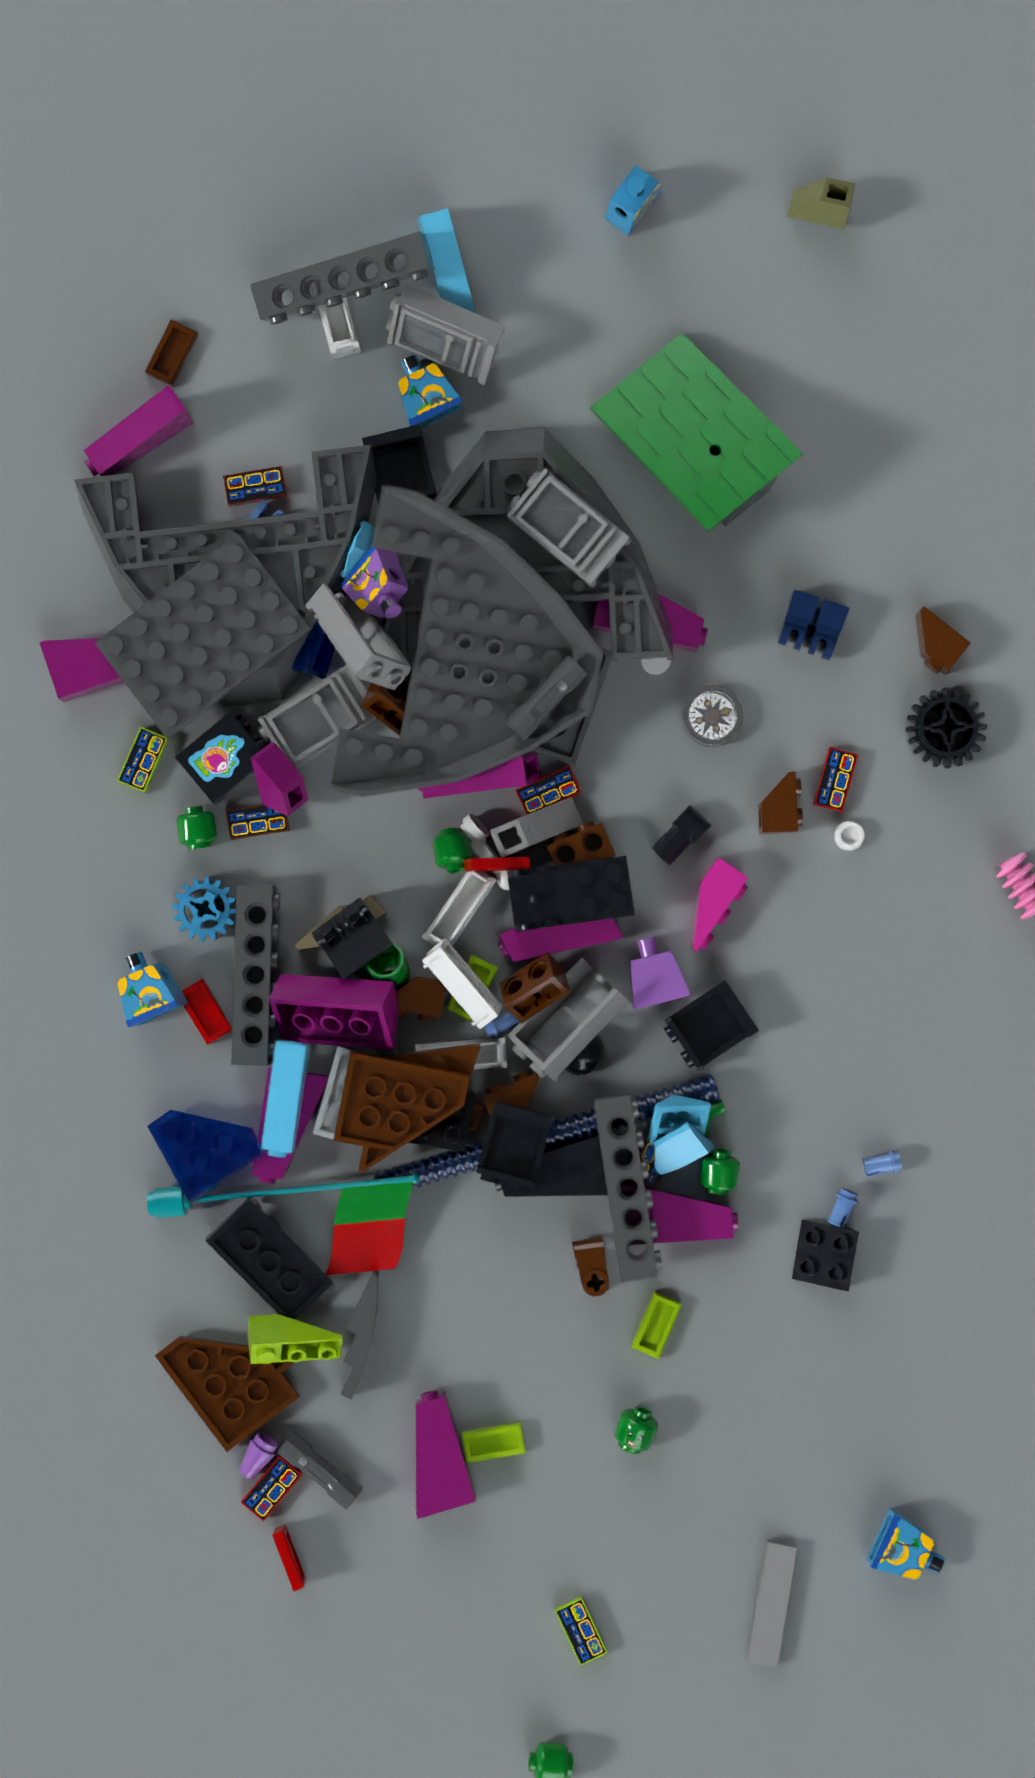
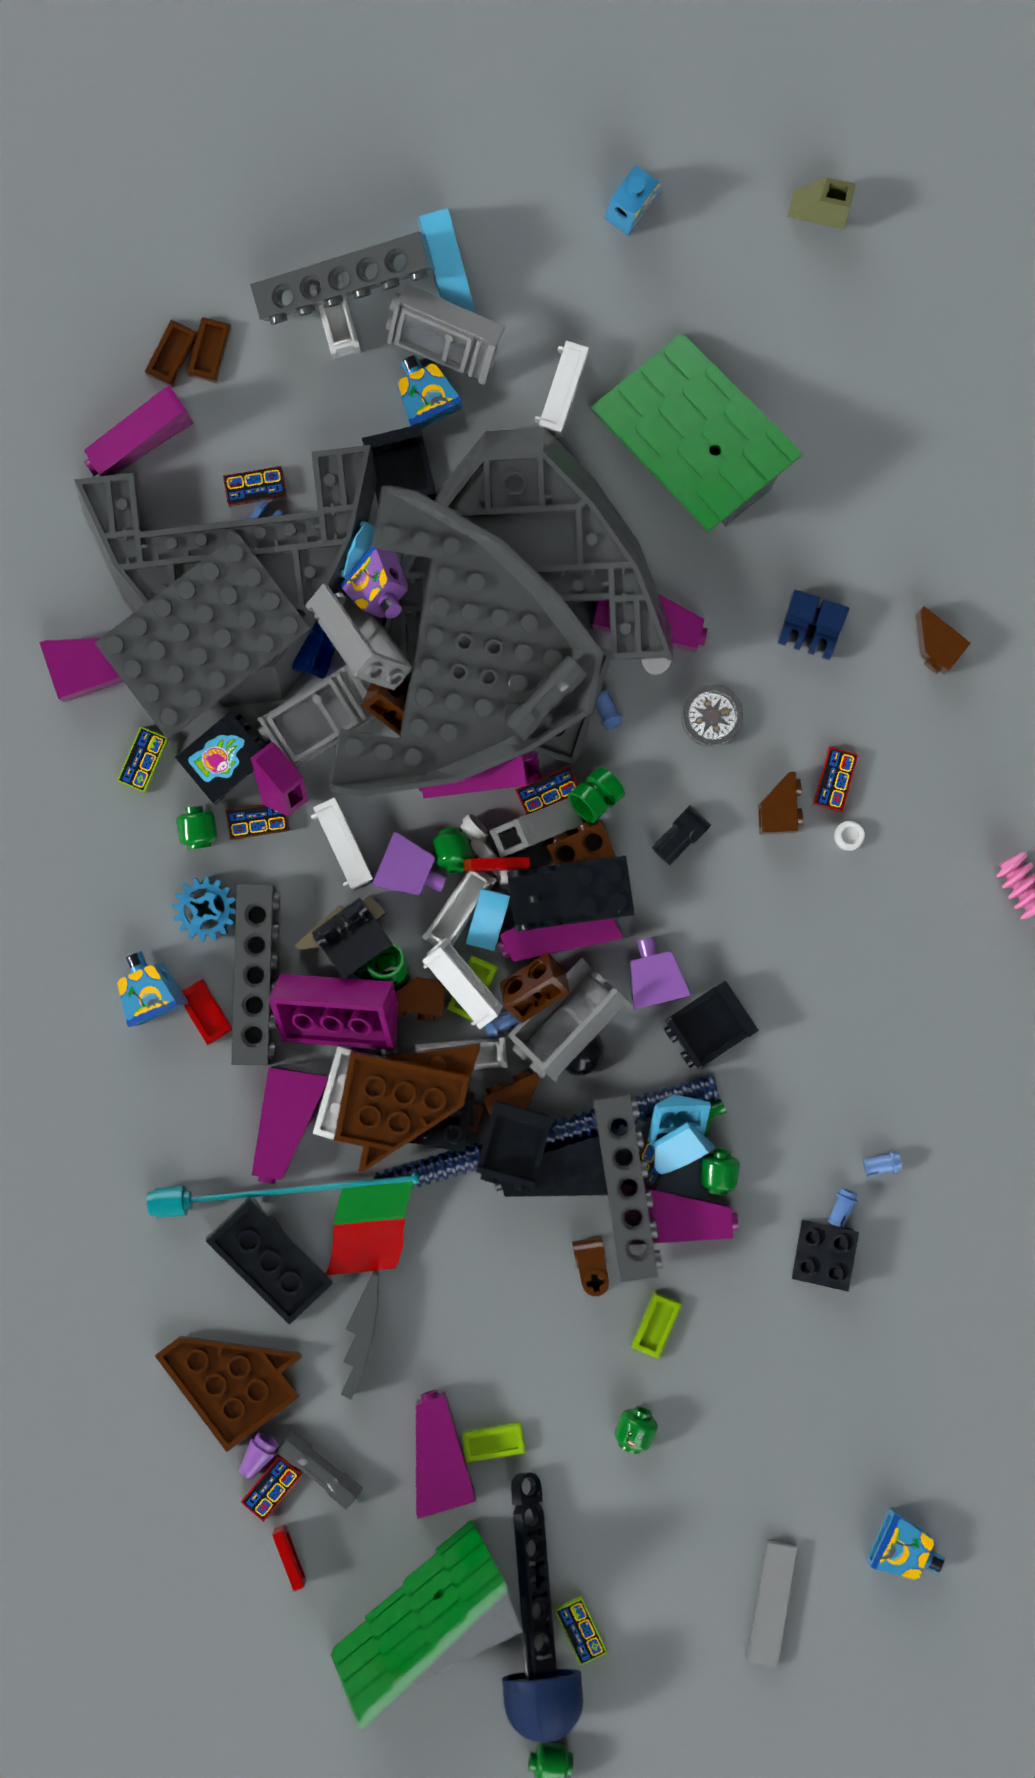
(203, 1150): clear blue plate -> none
(209, 350): none -> reddish brown tile
(285, 1097): medium azure slope -> none
(286, 1340): lime slope -> none
(343, 843): none -> white container
(408, 868): none -> medium lavender torso
(433, 1621): none -> green piece
(487, 919): none -> medium azure slope
(543, 1699): none -> piece
(563, 388): none -> white container
(567, 526): light grey door -> none
(594, 797): none -> green wheel
(608, 711): none -> medium blue pin
(715, 893): dark pink slope -> none
(946, 741): black gear -> none

